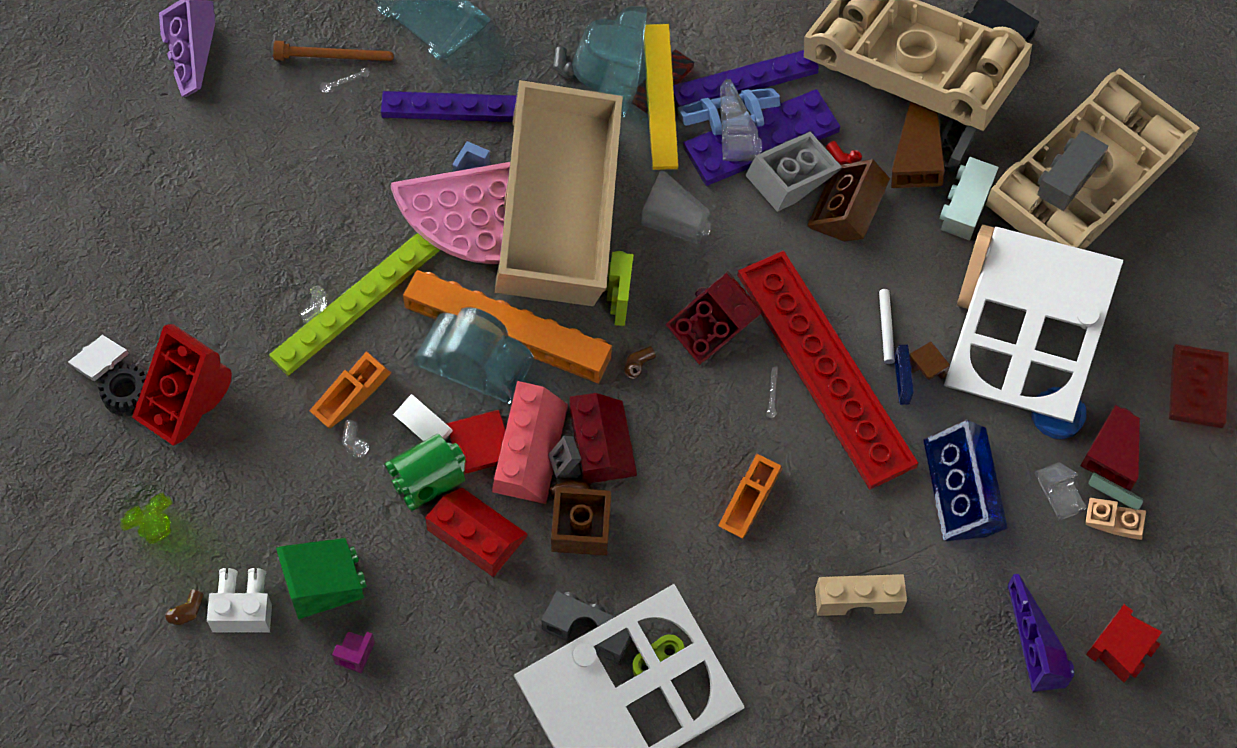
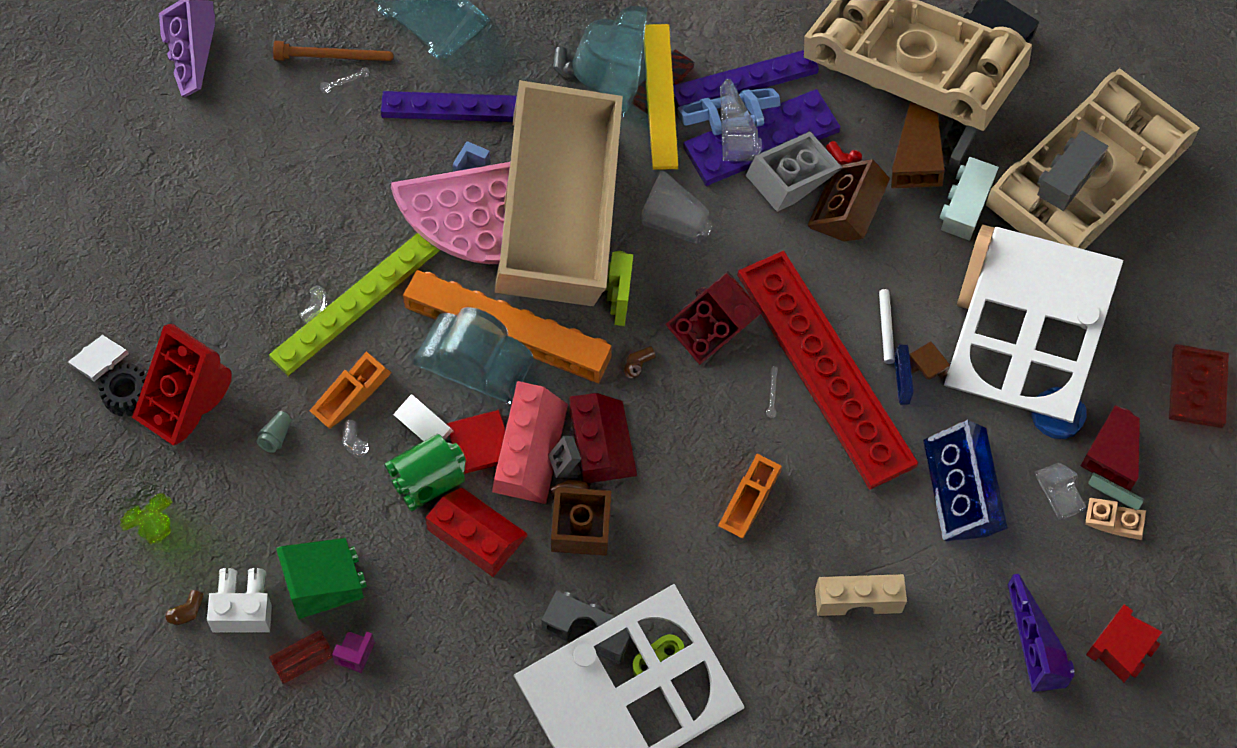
(274, 432): none -> sand green cone
(296, 647): none -> clear red tile

